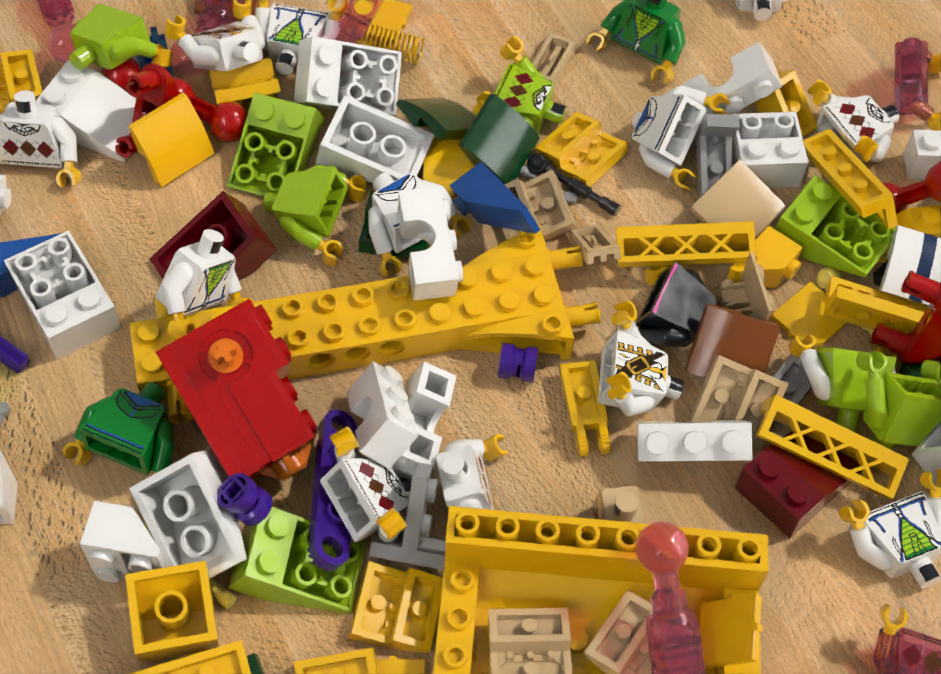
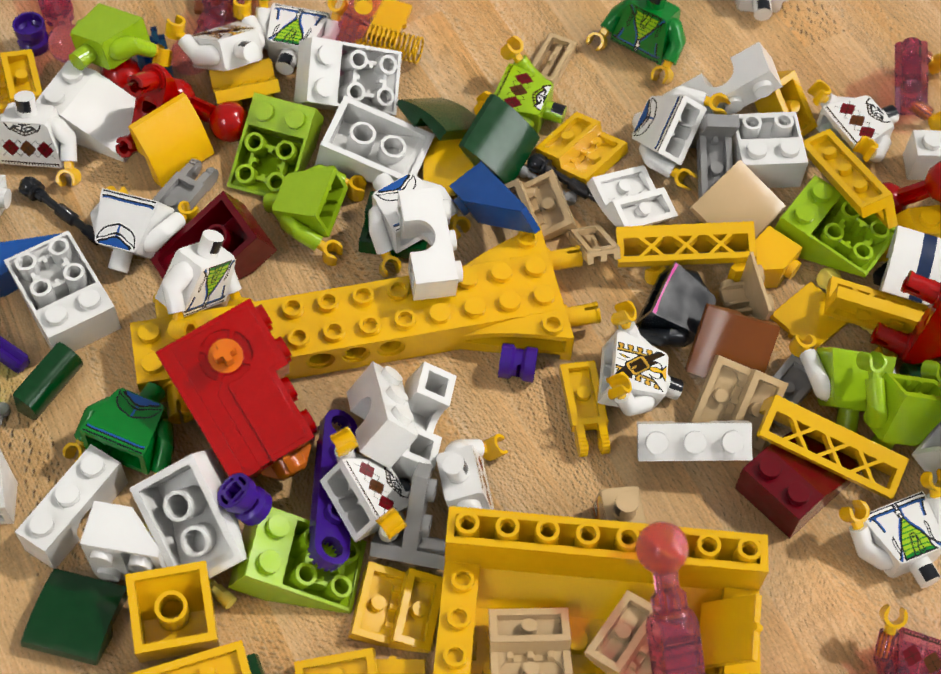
(31, 32): none -> dark purple wheel
(36, 191): none -> black piece
(46, 381): none -> dark green brick
(53, 525): none -> white arch
(74, 616): none -> dark green slope
(135, 225): none -> white torso
(184, 186): none -> light grey hinge
(631, 198): none -> white slope

